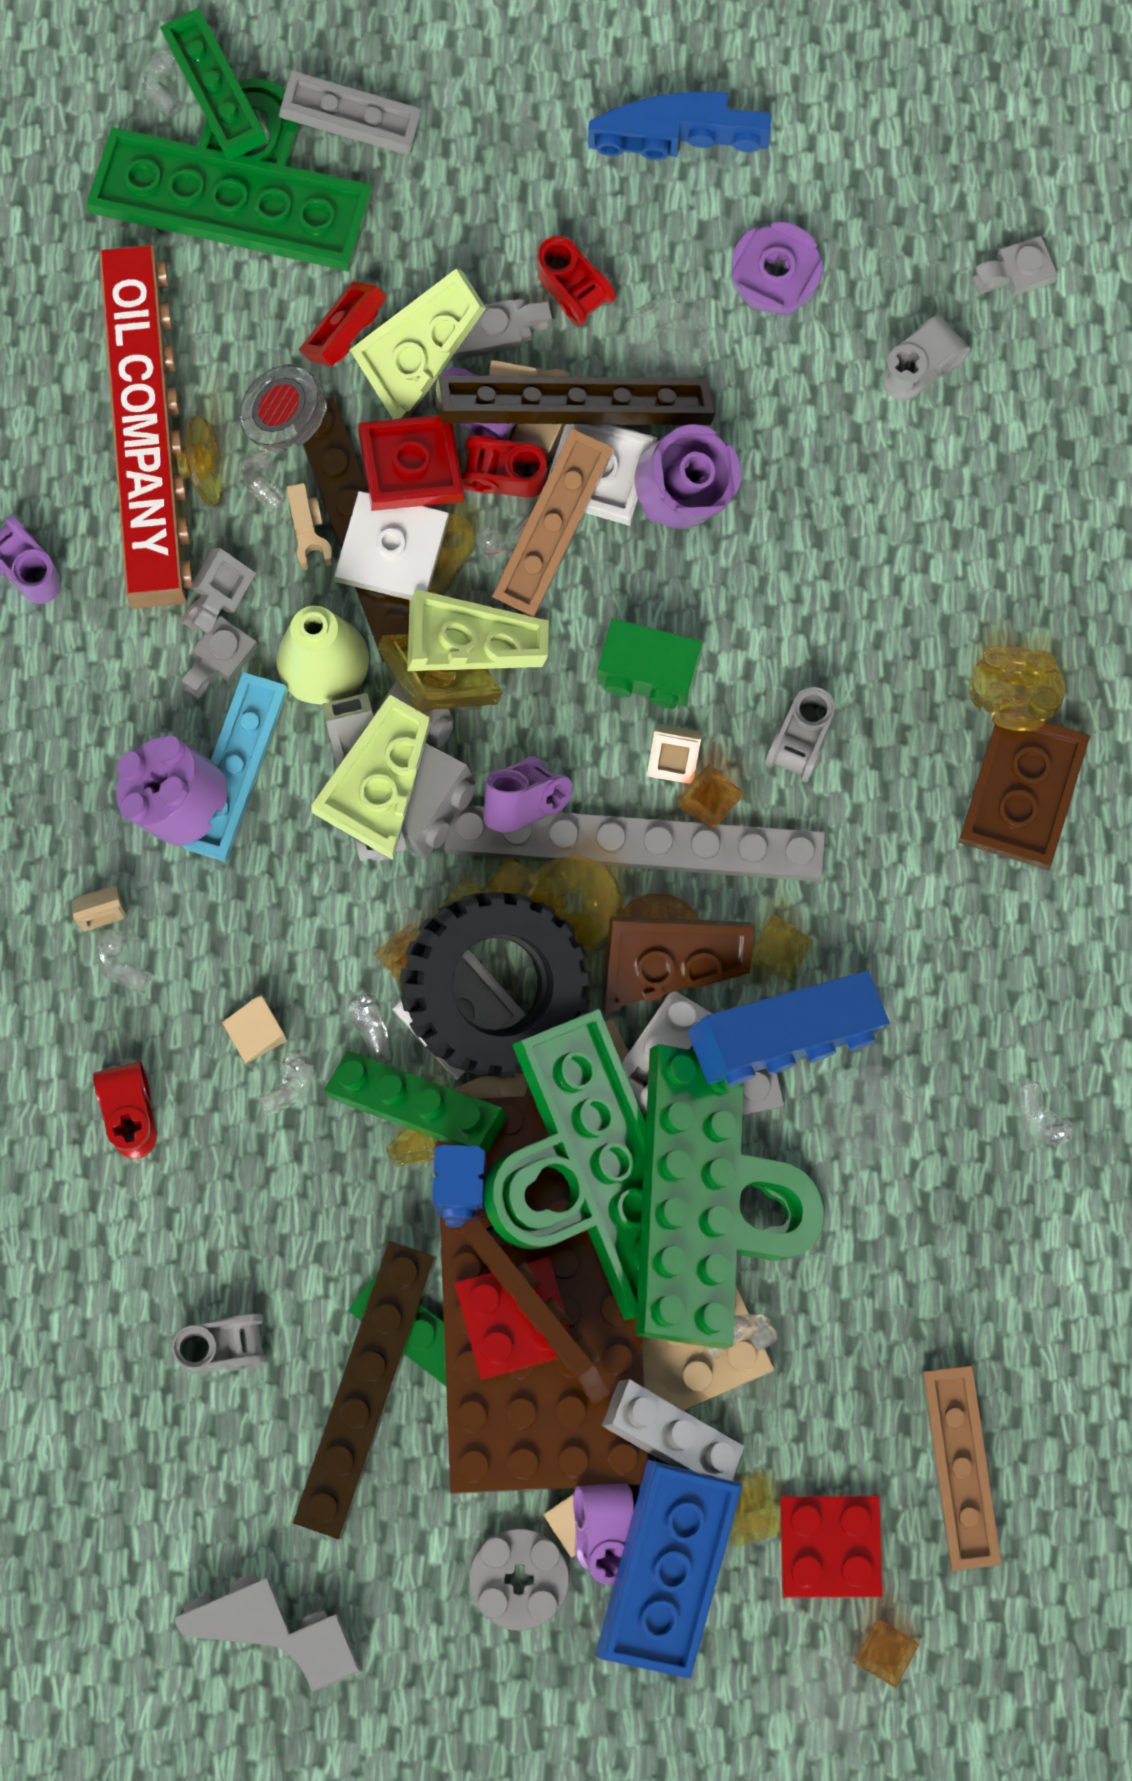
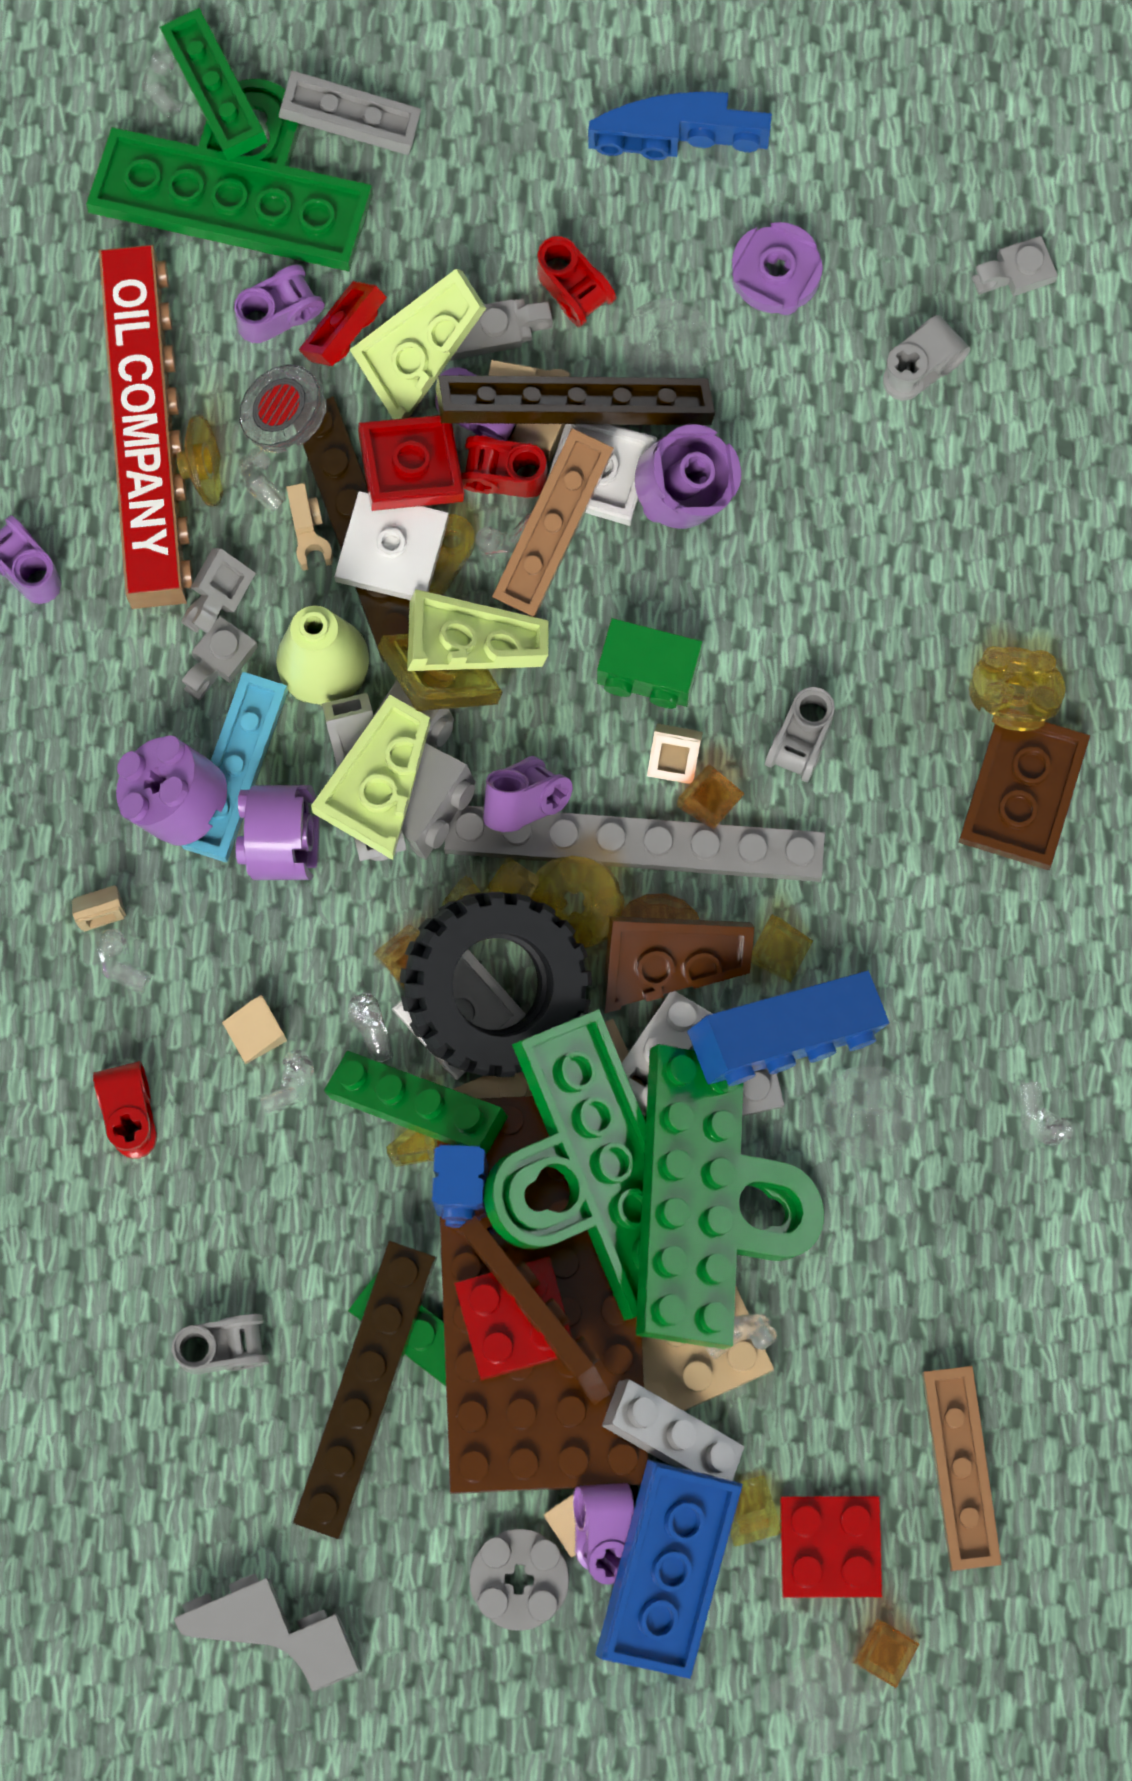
(278, 832): none -> medium lavender brick
(284, 300): none -> medium lavender piece

